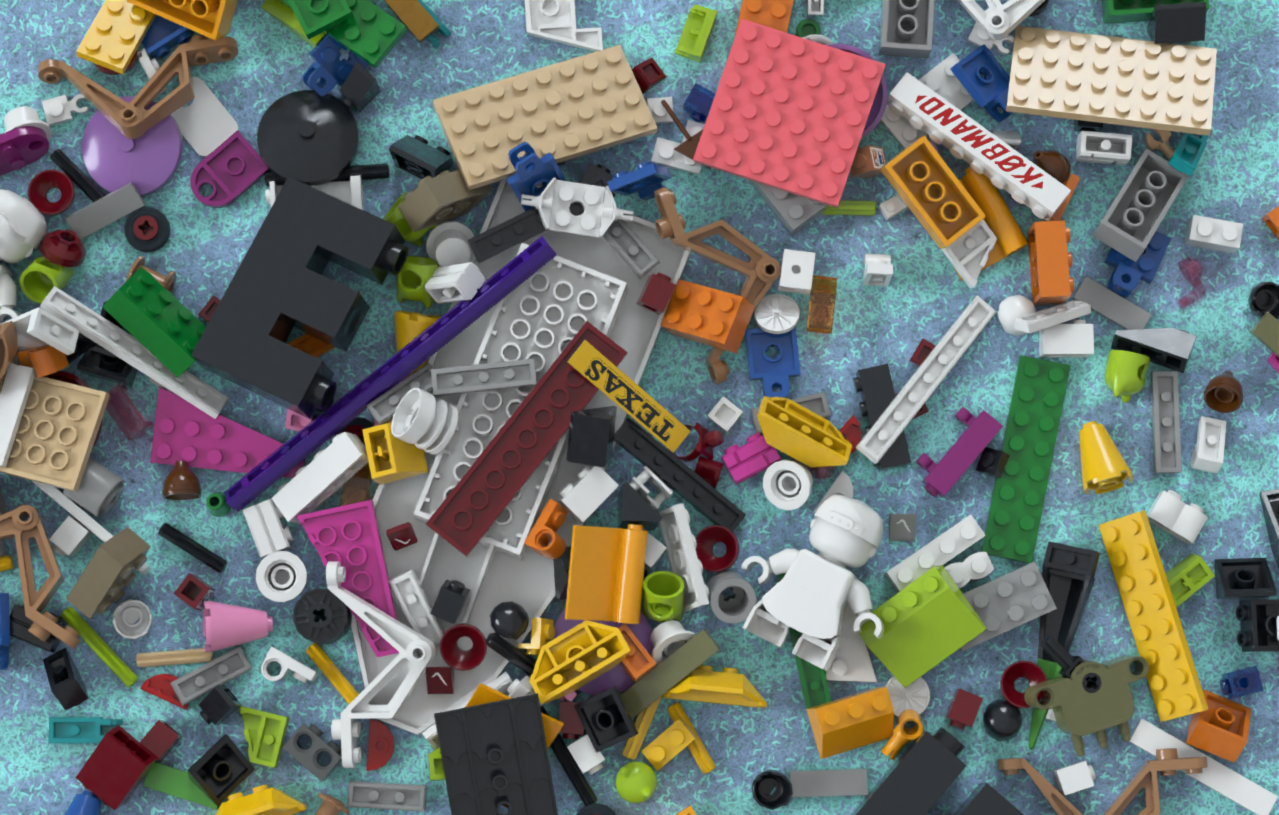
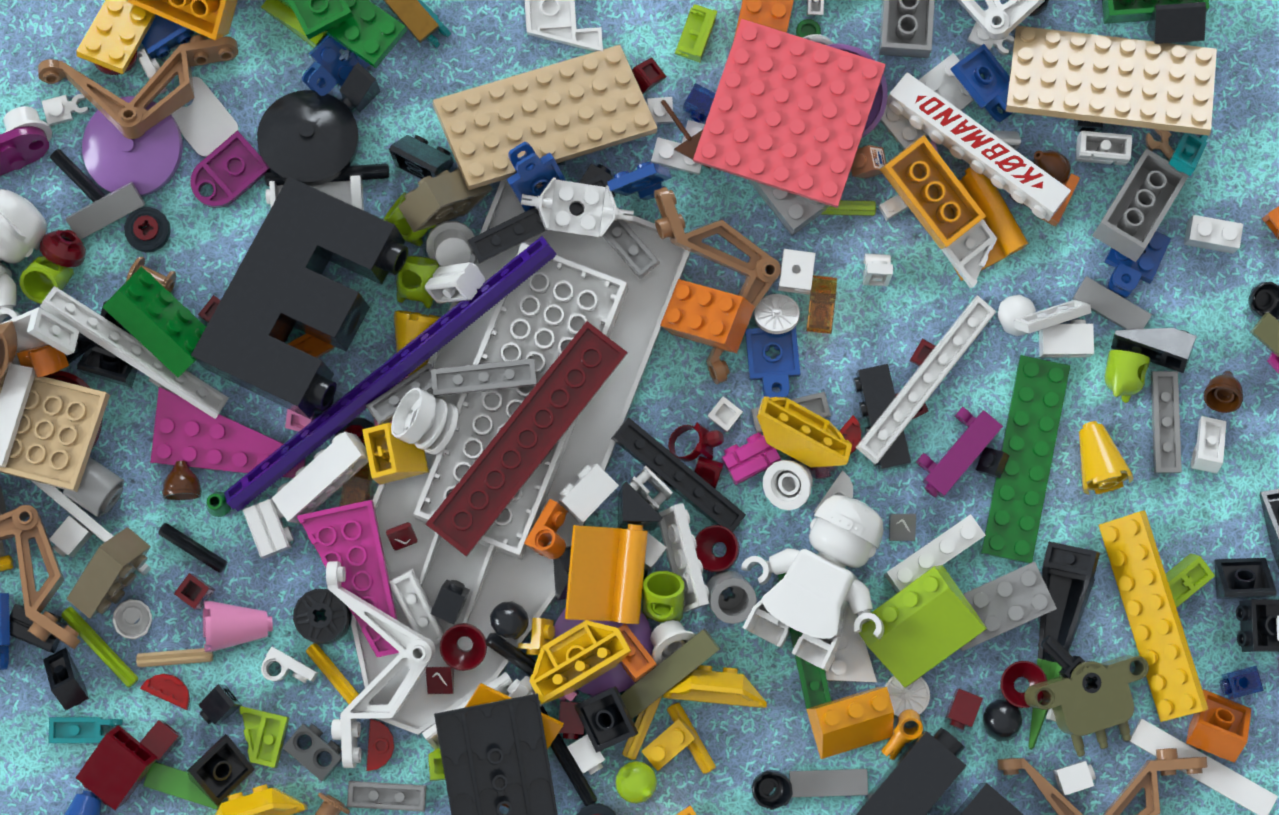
(43, 183): dark red piece -> none
(126, 414): clear pink hinge -> none
(210, 675): light grey tile -> none
(281, 576): white piece -> none
(591, 436): black slope -> none
(628, 396): yellow sticker -> none
(656, 293): dark red brick -> none
(970, 569): white brick -> none
(1050, 262): orange brick -> none
(1177, 517): white brick -> none
(1191, 271): clear pink plate -> none

